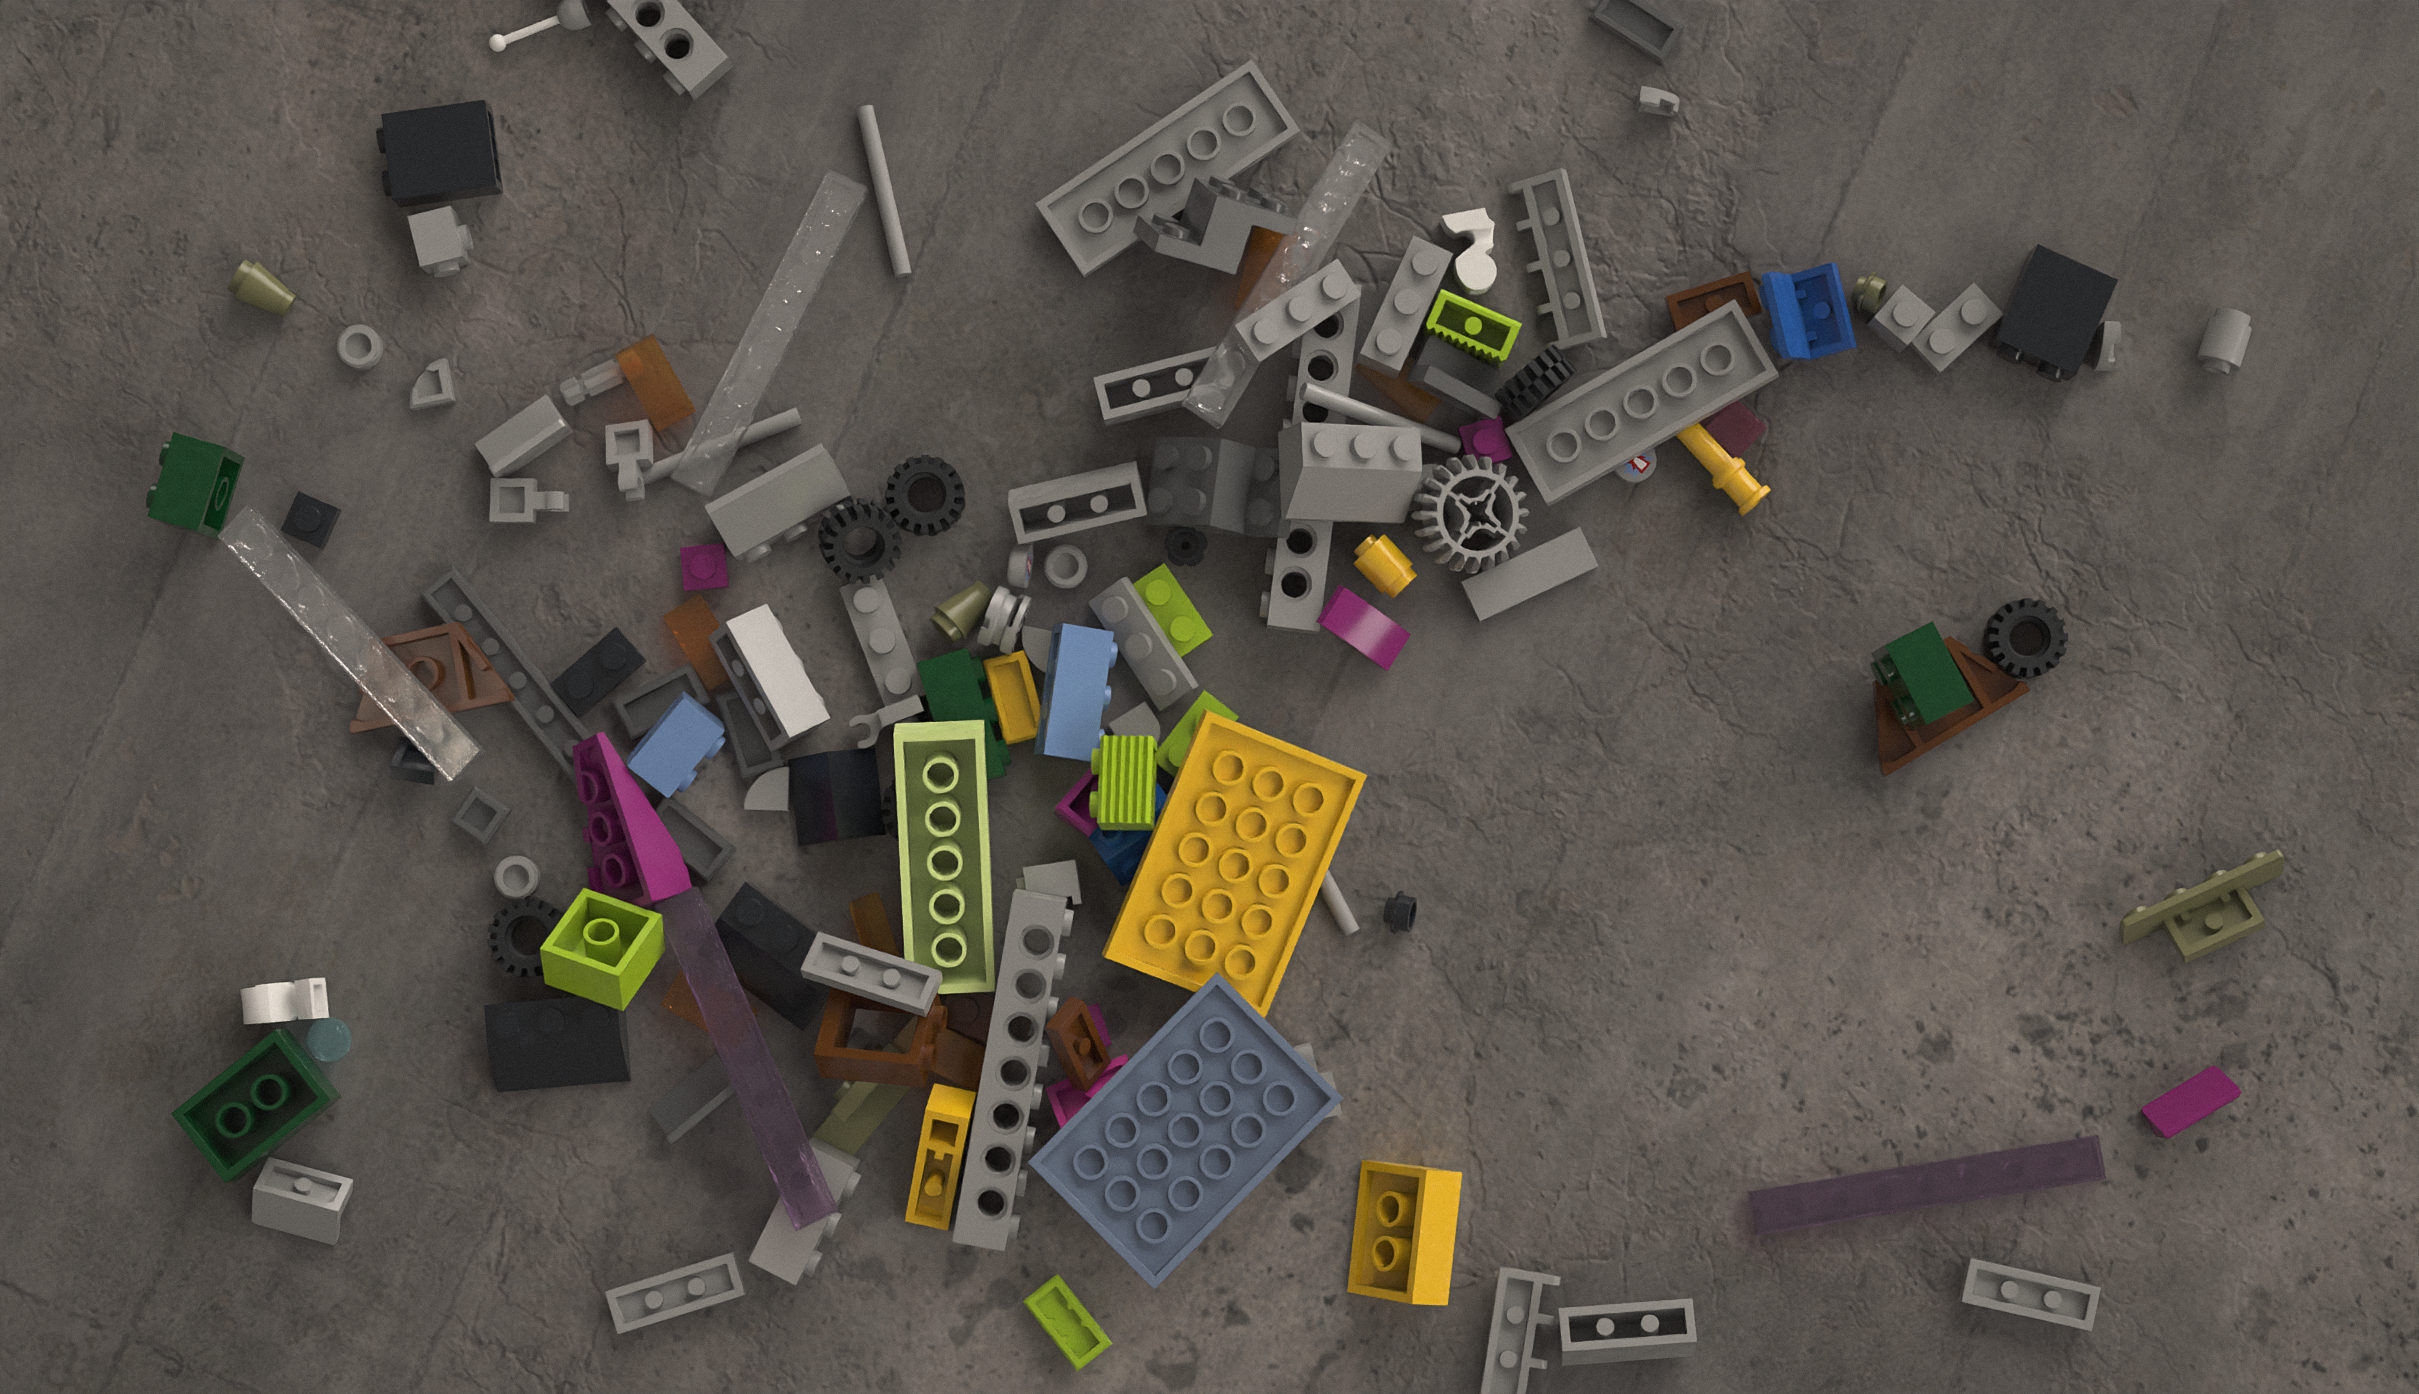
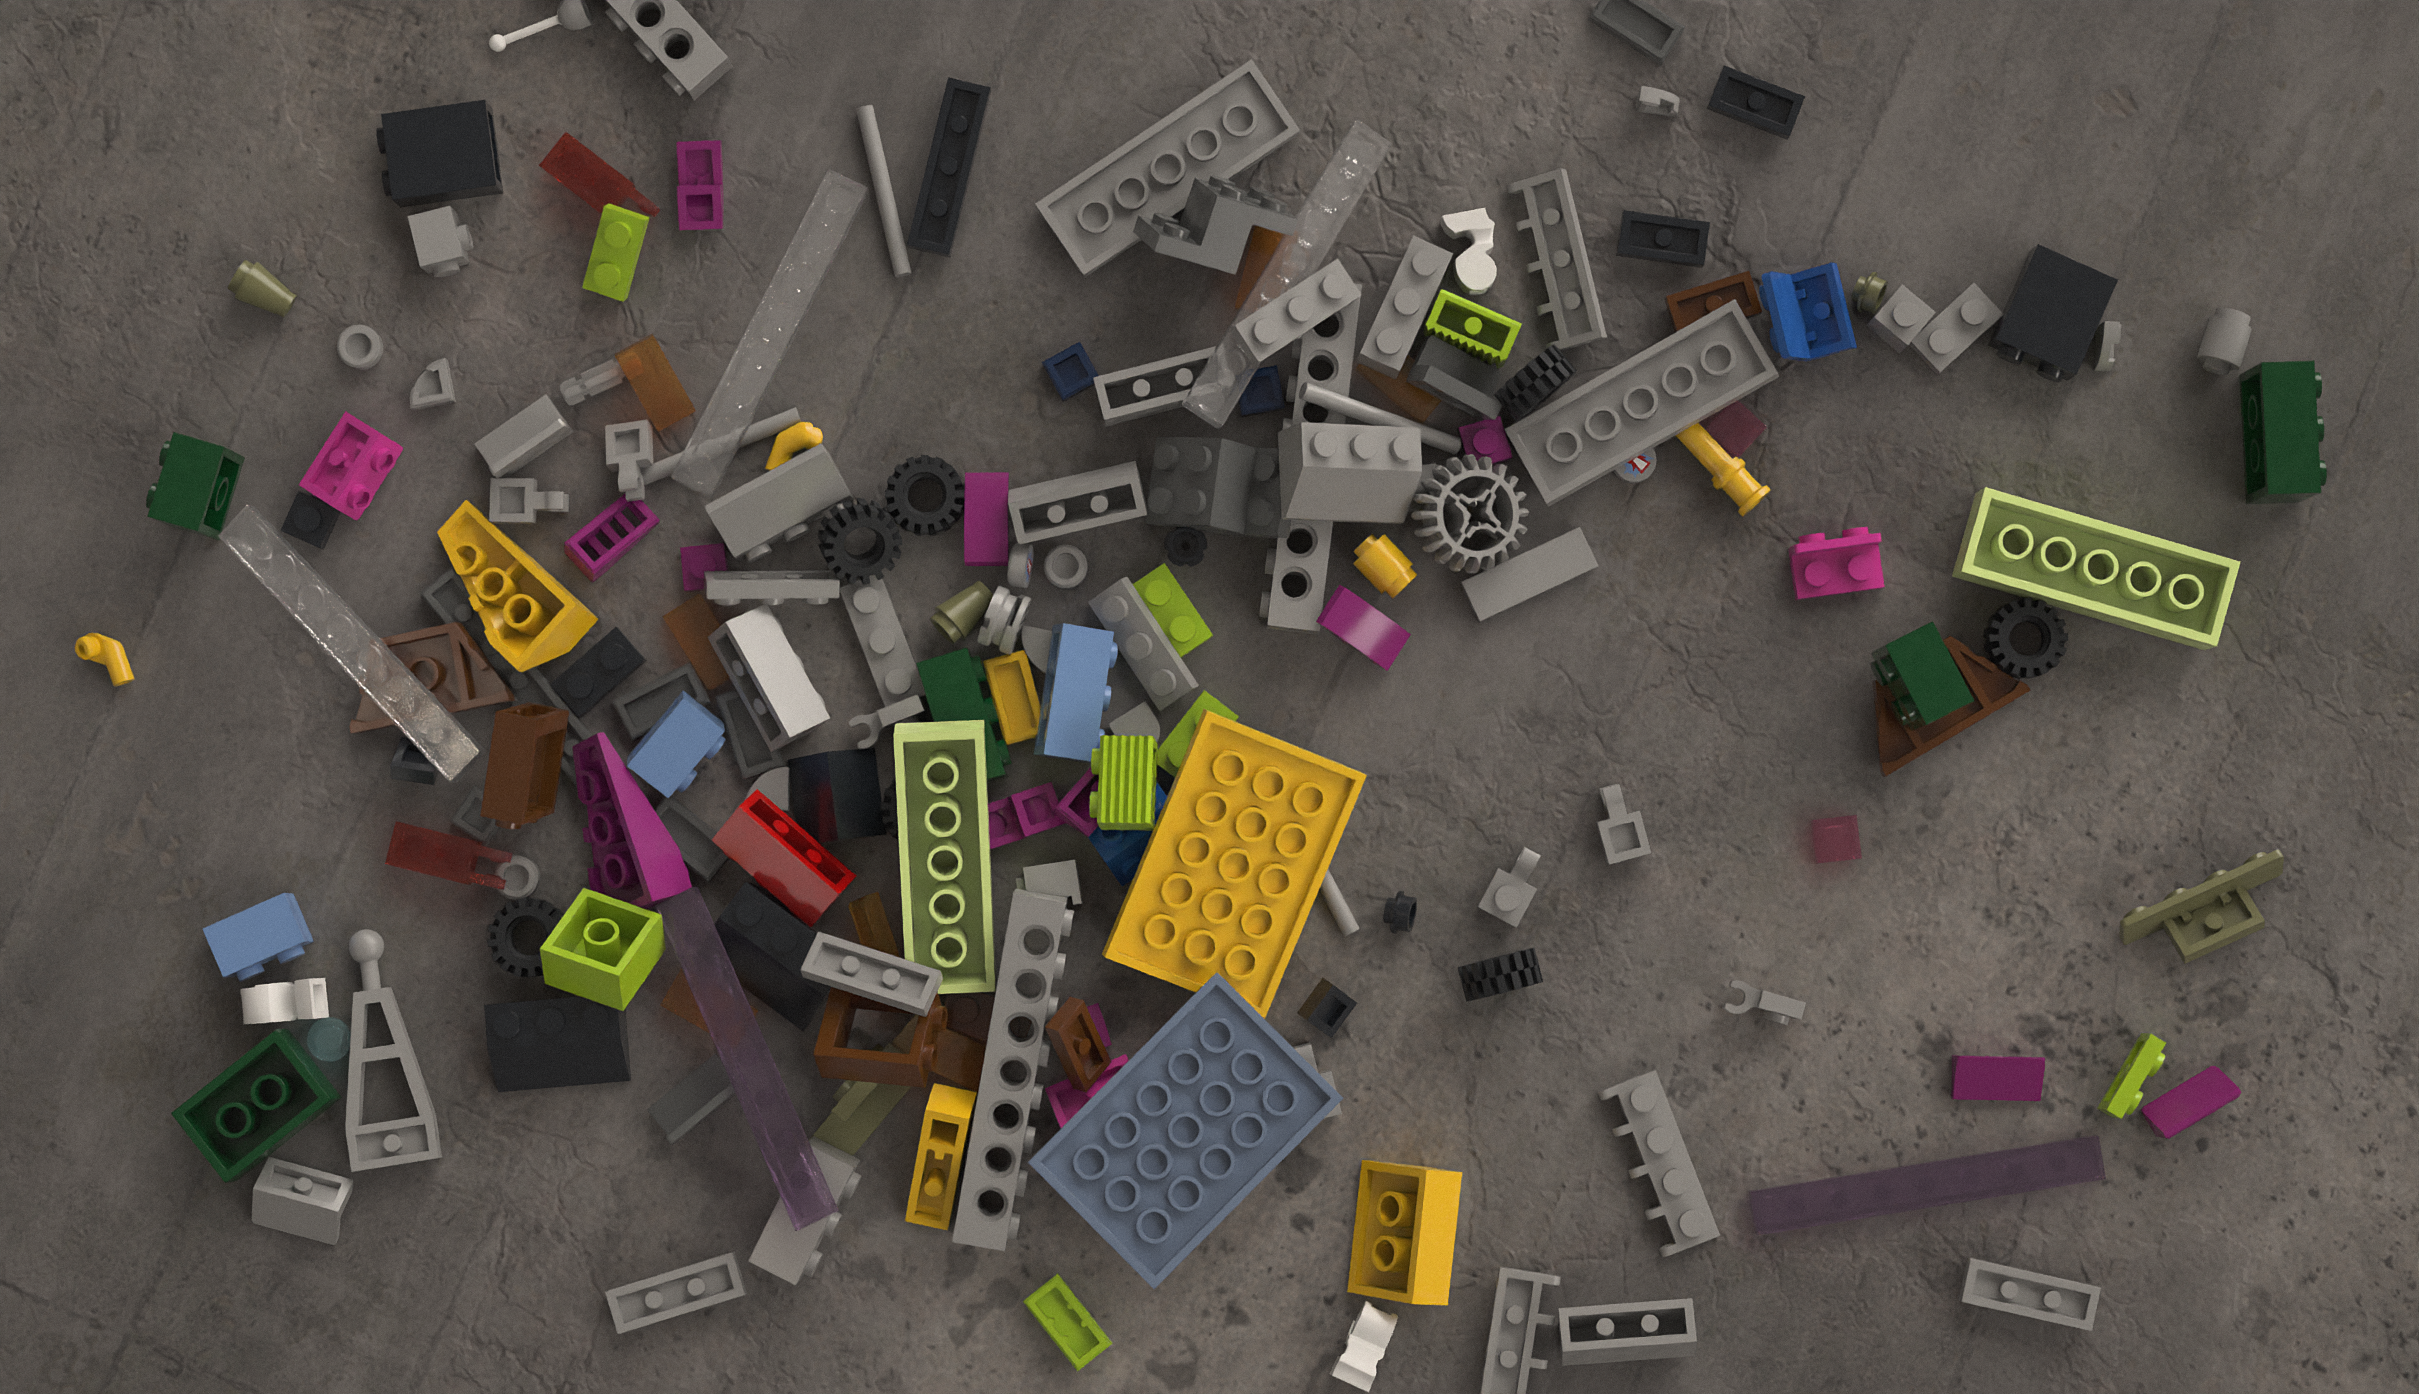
(106, 652): none -> yellow arm
(259, 936): none -> medium blue brick
(351, 466): none -> dark pink bracket
(394, 1140): none -> light grey plate
(442, 855): none -> clear red hinge
(519, 602): none -> yellow wedge
(524, 764): none -> reddish brown window
(591, 177): none -> clear red hinge
(600, 523): none -> magenta slope
(615, 252): none -> lime plate
(700, 185): none -> magenta slope
(771, 586): none -> light grey plate
(783, 858): none -> red brick
(793, 440): none -> yellow arm
(949, 167): none -> black plate
(986, 519): none -> magenta slope
(1022, 815): none -> magenta slope
(1070, 371): none -> dark blue tile
(1262, 393): none -> dark blue tile
(1327, 1007): none -> black plate
(1365, 1346): none -> white leg
(1500, 974): none -> black tyre
(1509, 893): none -> light grey plate
(1622, 832): none -> light grey plate
(1663, 238): none -> black plate
(1664, 1161): none -> light grey hinge
(1755, 102): none -> black plate
(1775, 1007): none -> light grey plate
(1836, 839): none -> clear pink tile
(1837, 564): none -> dark pink bracket
(1997, 1078): none -> magenta slope
(2096, 569): none -> yellowish green brick
(2124, 1091): none -> lime plate
(2281, 432): none -> dark green brick

